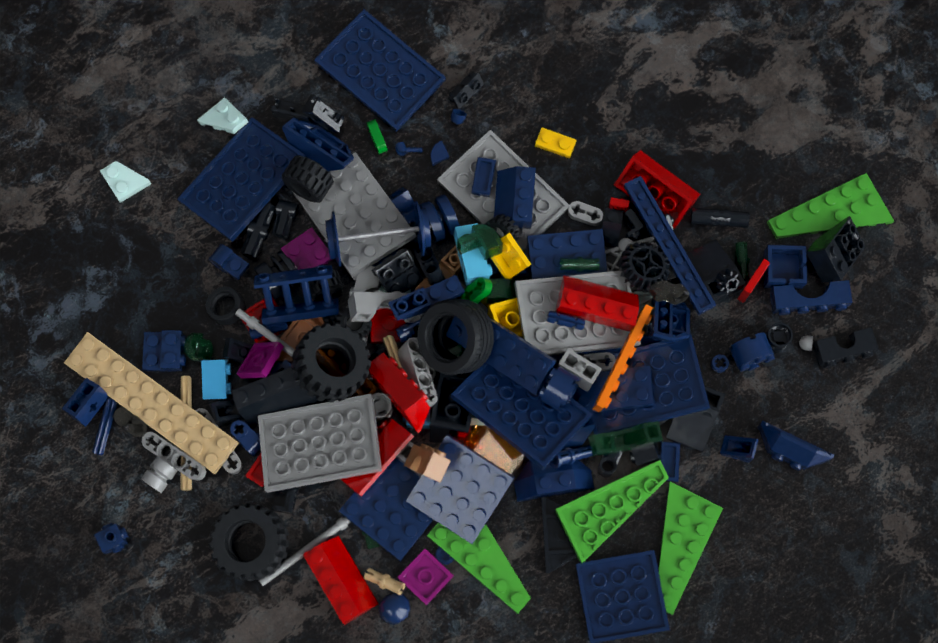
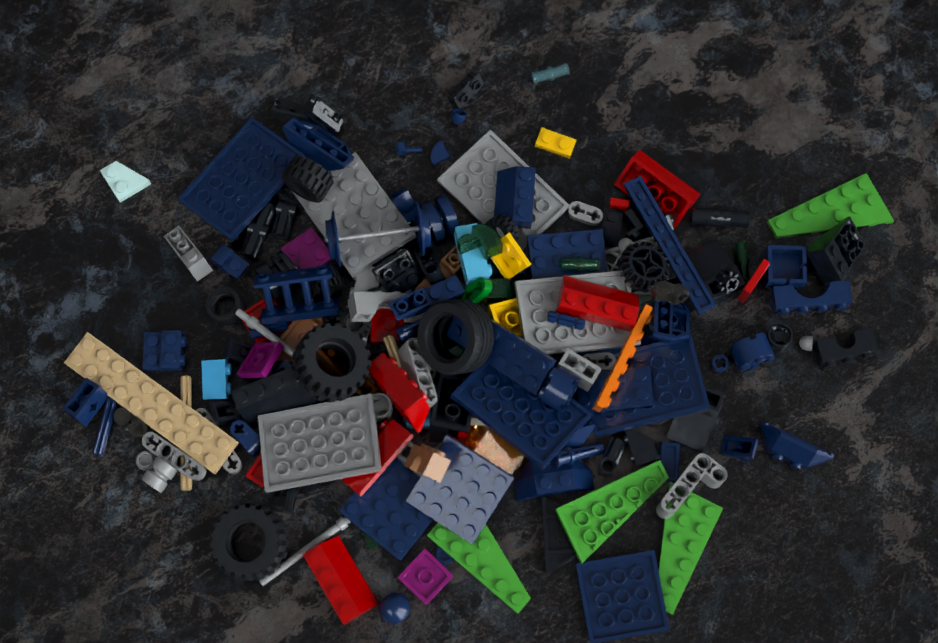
(105, 537): dark blue brick -> none
(145, 460): none -> light grey plate
(188, 253): none -> light grey slope
(197, 347): clear green hair -> none
(224, 117): light aqua wing -> none
(377, 136): green beam -> none
(380, 70): dark blue plate -> none
(384, 581): tan pin -> none
(483, 177): dark blue tile -> none
(550, 73): none -> clear light blue pin
(626, 439): clear green arch -> none
(685, 487): none -> light grey beam

